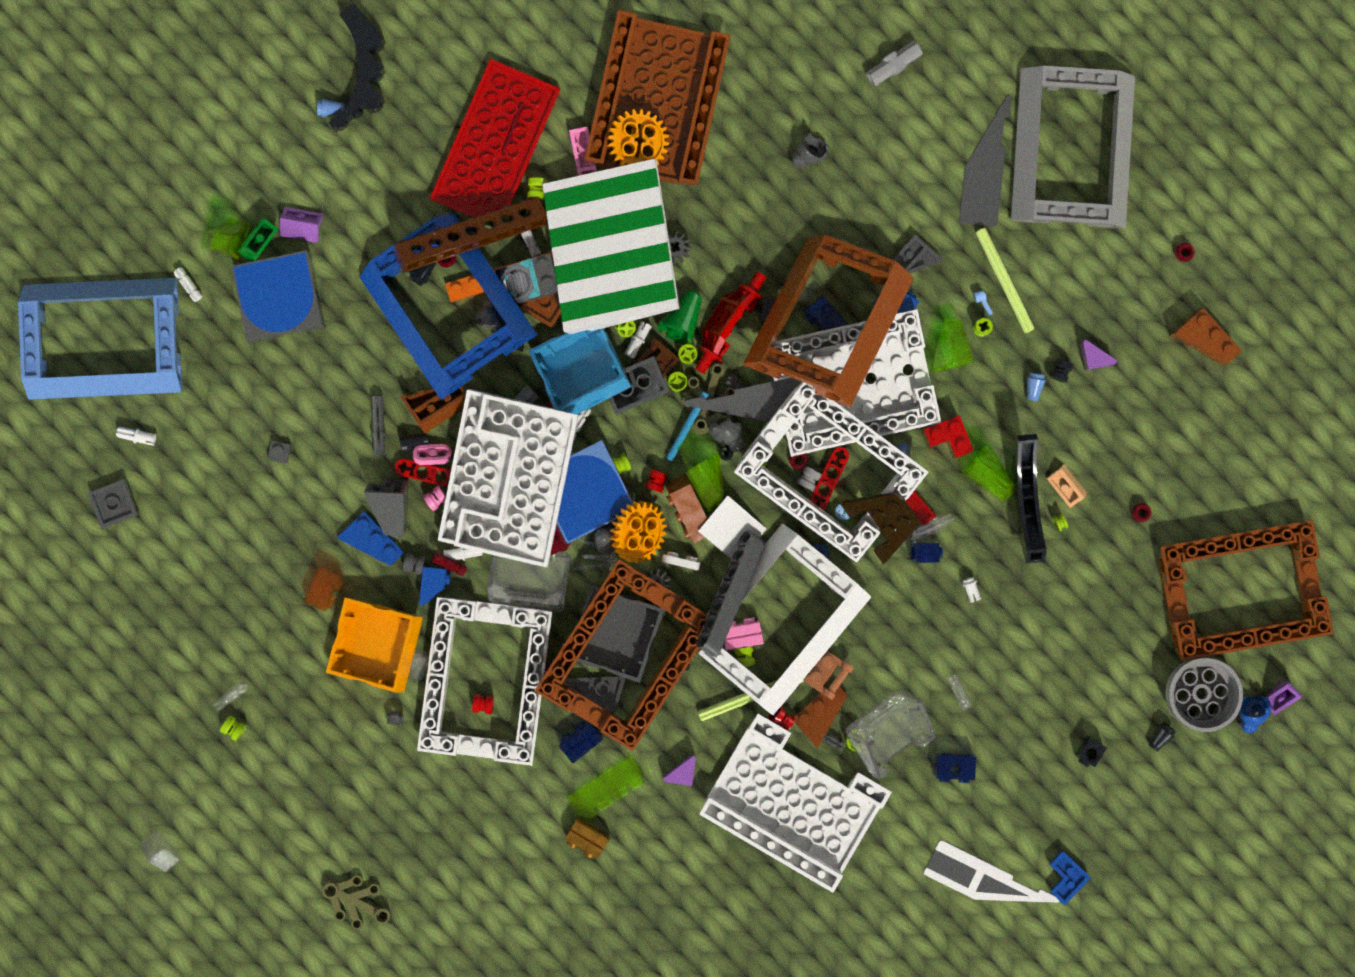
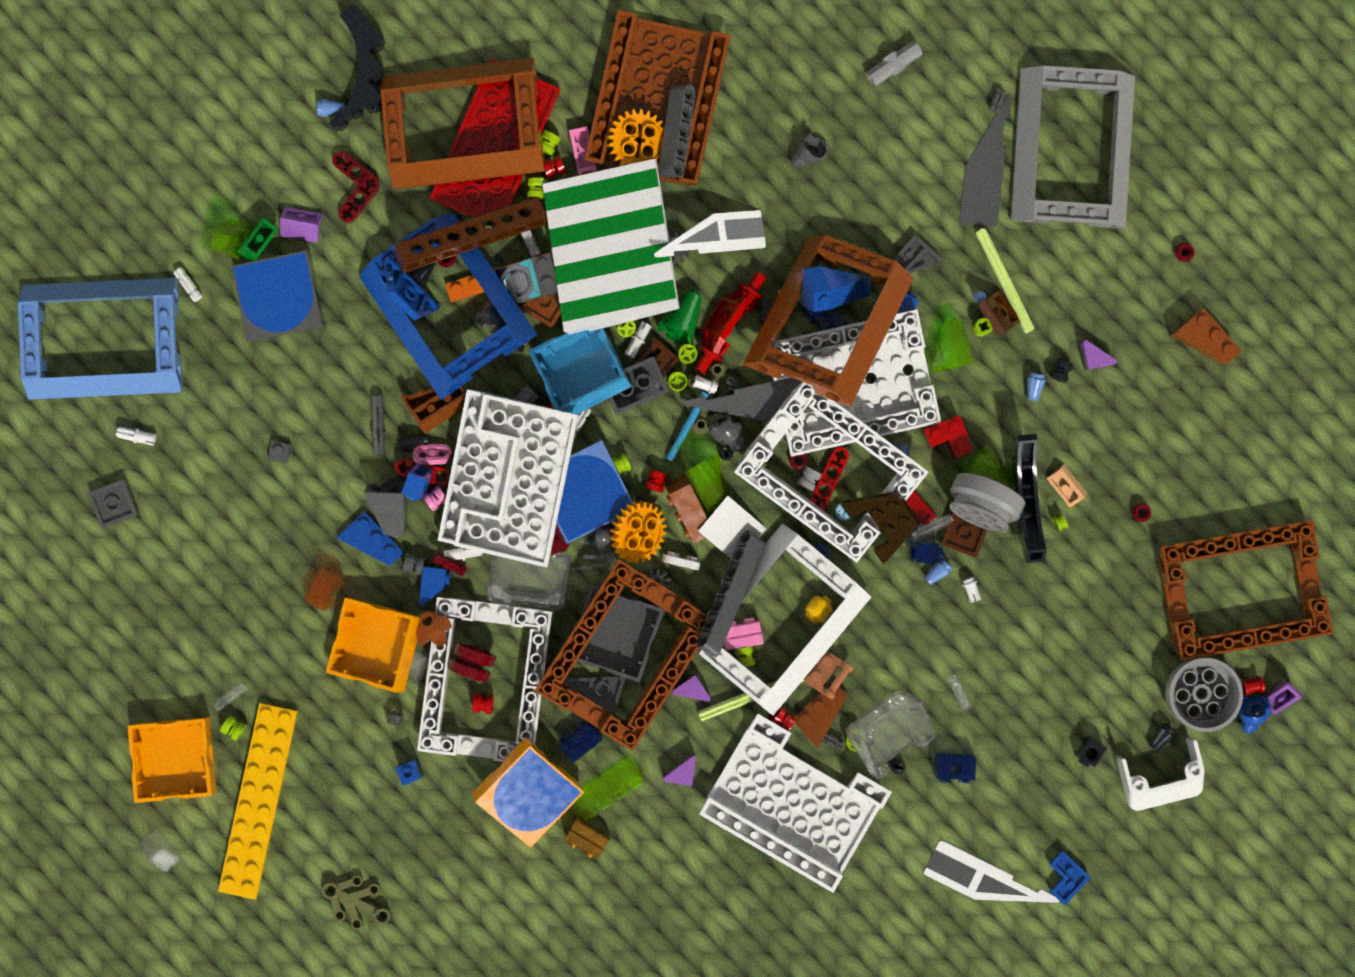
(172, 759): none -> light orange tile
(258, 801): none -> yellow plate
(361, 181): none -> dark red beam
(407, 292): none -> blue wing
(409, 771): none -> blue brick
(417, 482): none -> blue brick
(433, 631): none -> dark orange plate
(465, 168): none -> dark orange slope
(472, 662): none -> dark red wheel
(527, 792): none -> tile
(549, 141): none -> lime wheel
(549, 168): none -> red wheel
(677, 131): none -> dark grey beam
(692, 689): none -> medium lavender slope
(705, 384): none -> white pin
(721, 233): none -> white sticker
(819, 609): none -> yellow head
(831, 288): none -> blue wedge
(899, 762): none -> black hinge
(938, 571): none -> medium blue cone
(963, 536): none -> reddish brown plate
(985, 502): none -> light grey wheel
(997, 100): none -> dark grey piece
(999, 313): none -> reddish brown plate
(1141, 796): none -> white windscreen
(1253, 685): none -> red bush

